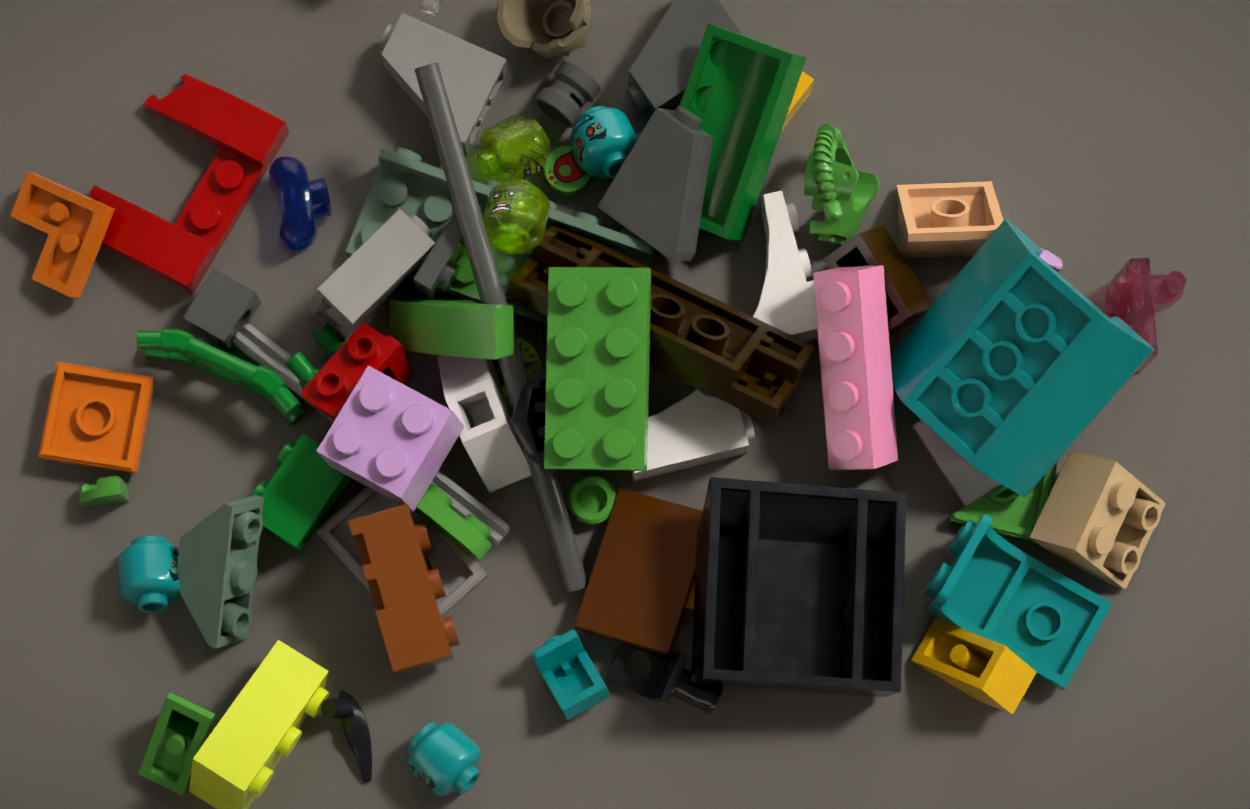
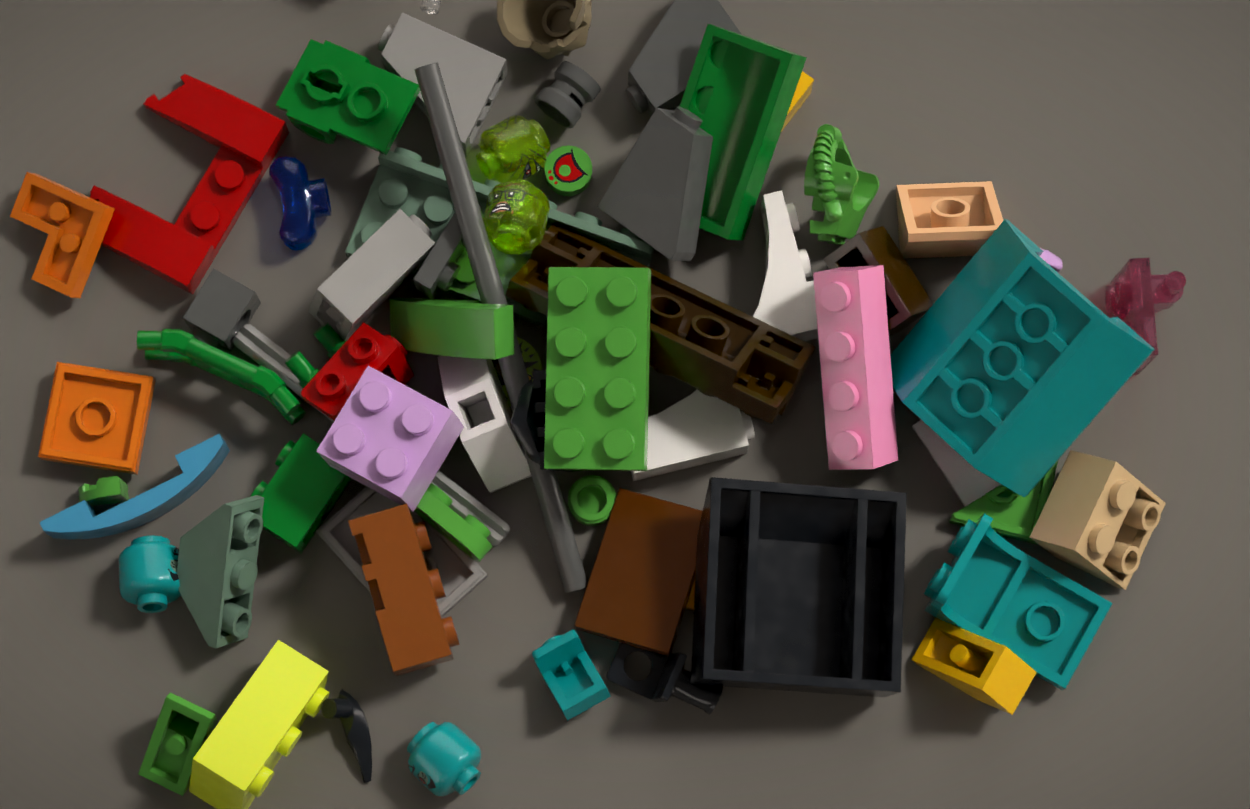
(197, 467): none -> dark azure slope
(346, 96): none -> green piece
(602, 140): teal head -> none

